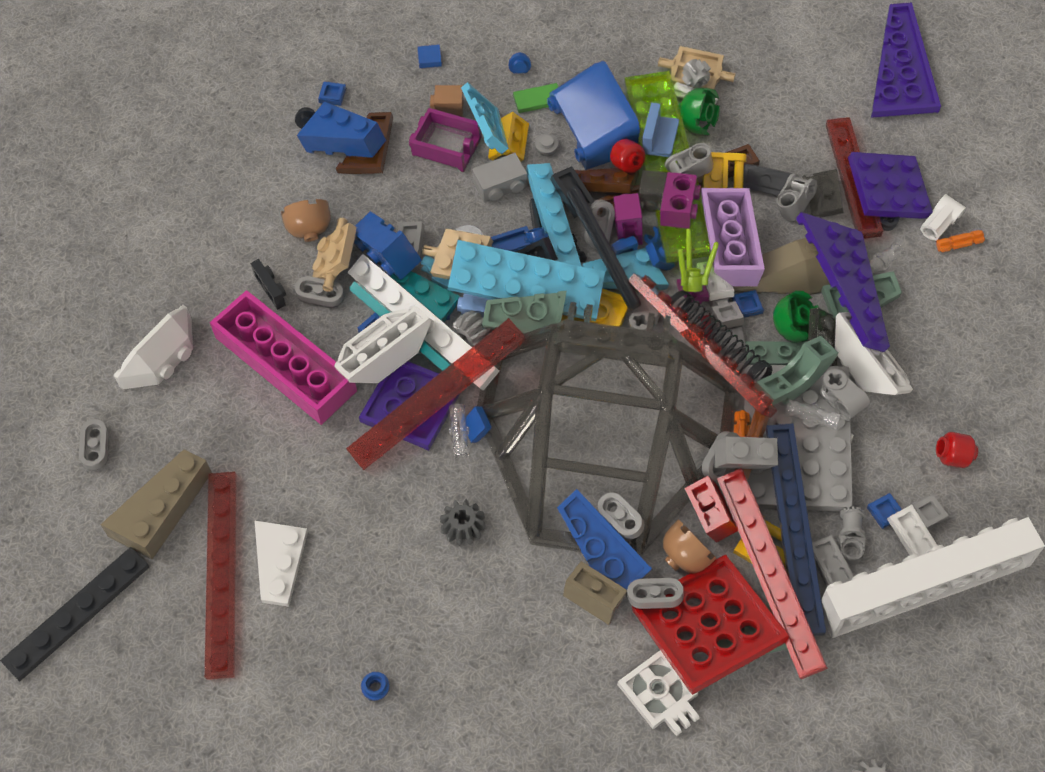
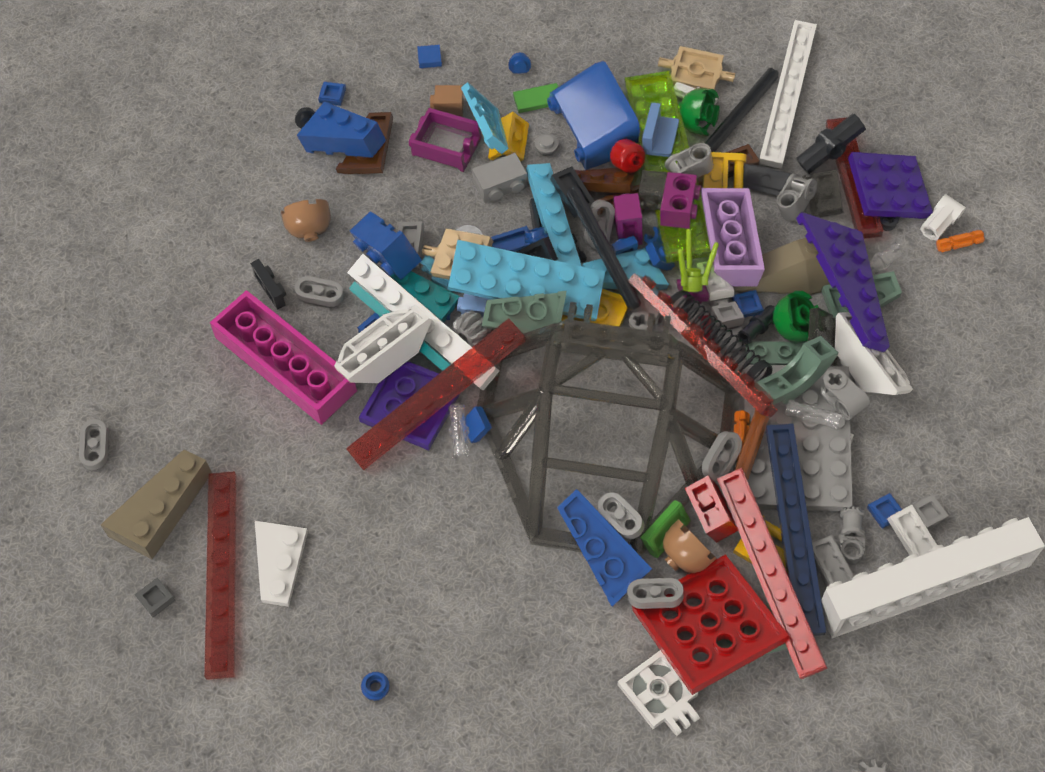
(74, 614): black plate -> none
(155, 597): none -> dark grey plate
(158, 352): white wedge -> none
(334, 253): tan plate -> none
(462, 531): dark grey gear -> none
(594, 592): dark tan panel -> none
(655, 534): none -> bright green tile
(696, 73): light grey gear -> none
(742, 109): none -> black axle
(746, 452): light grey brick -> none
(757, 325): none -> black pin
(787, 94): none -> white plate
(831, 143): none -> black piece
(904, 72): dark purple wing -> none
(956, 449): red head -> none

